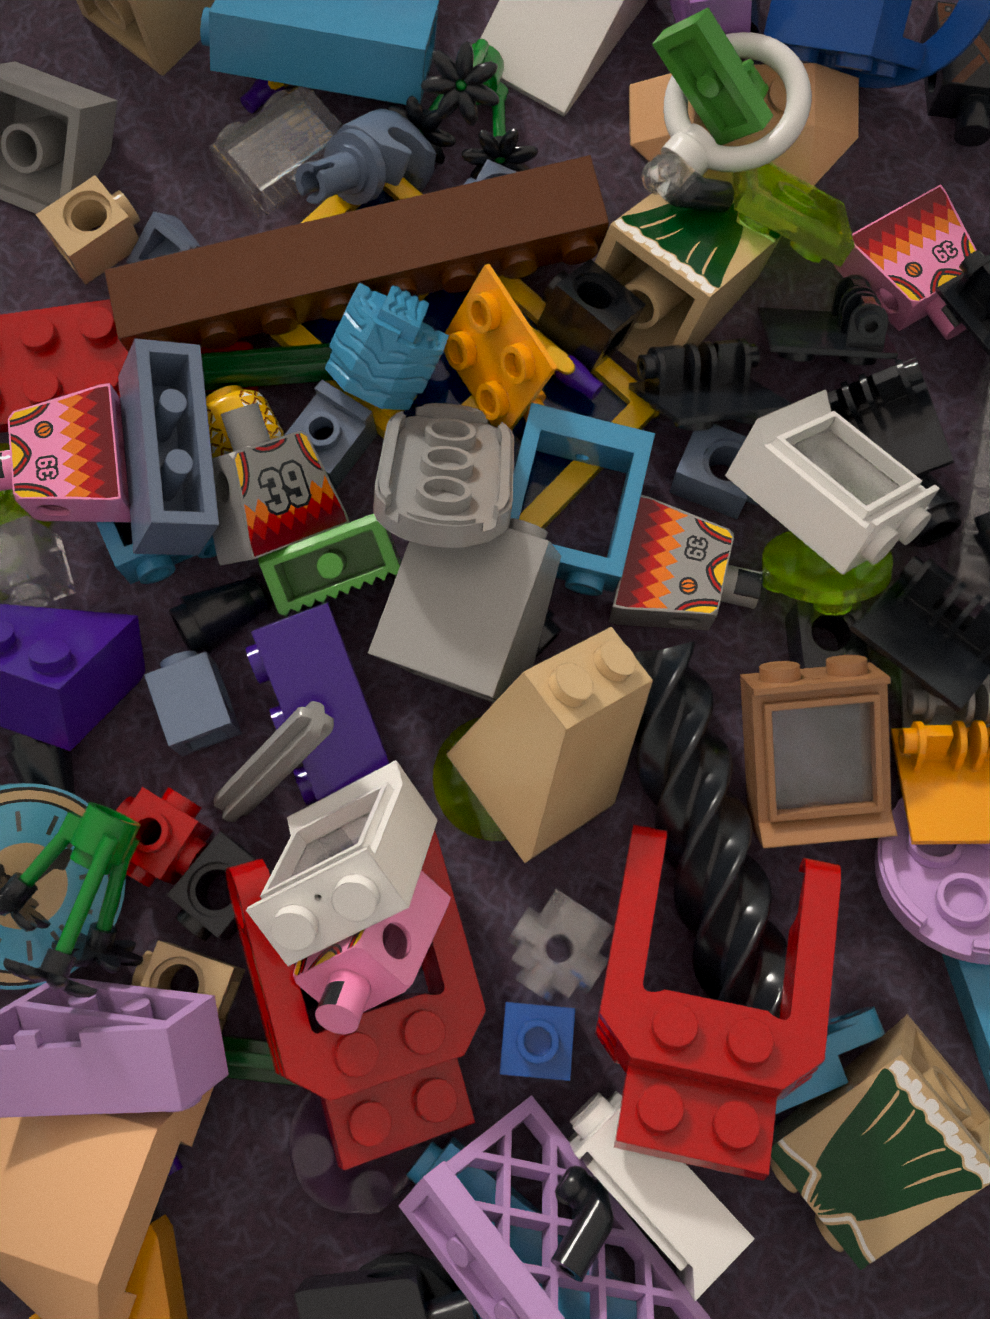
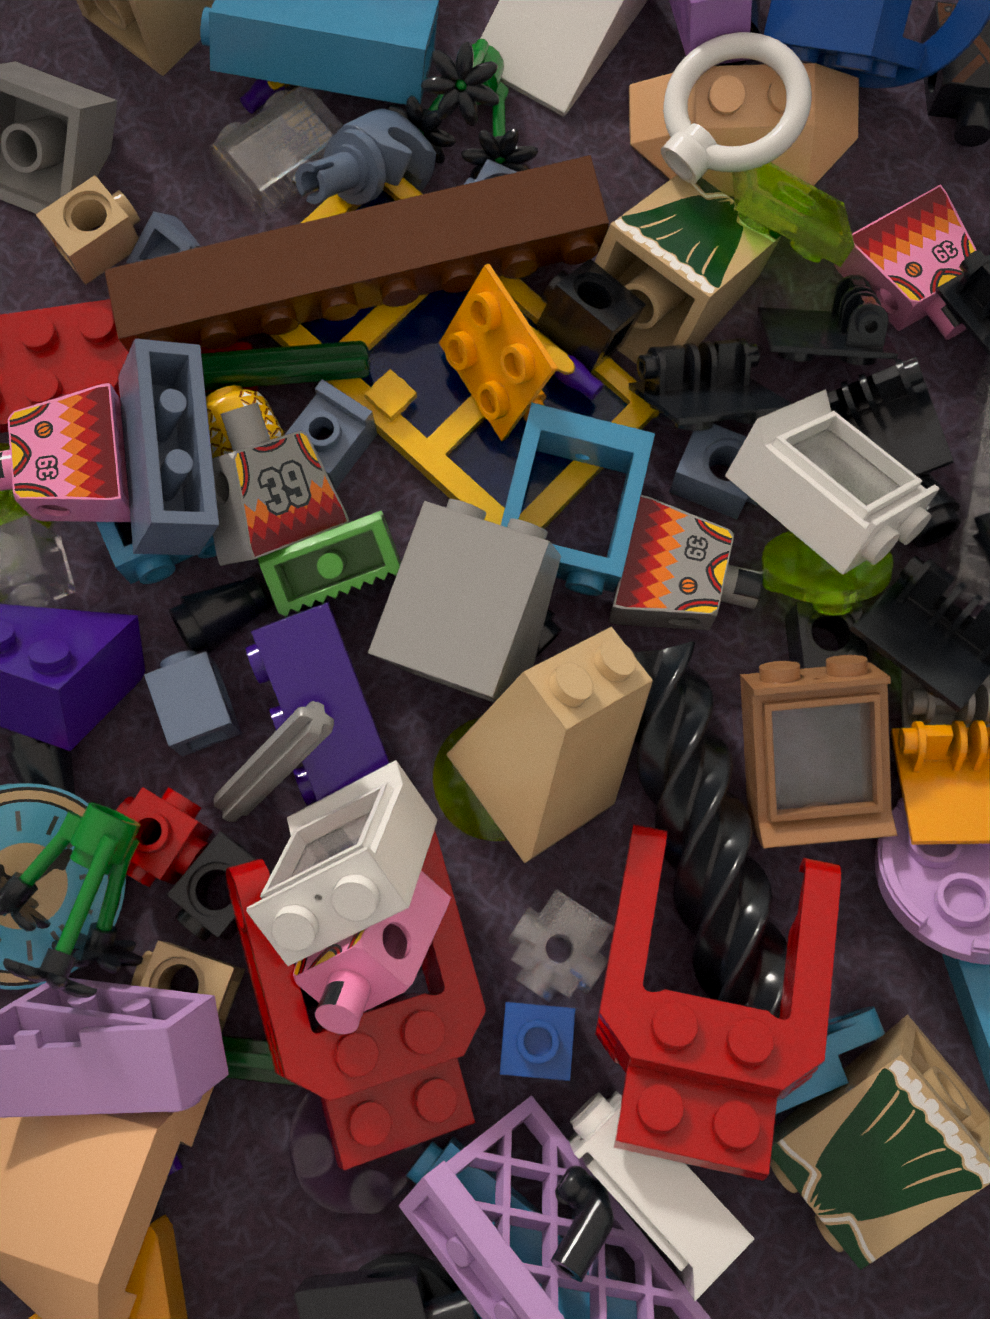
(385, 348): dark azure hair -> none
(445, 477): light grey tile -> none
(684, 186): arm -> none
(714, 78): bright green hinge -> none

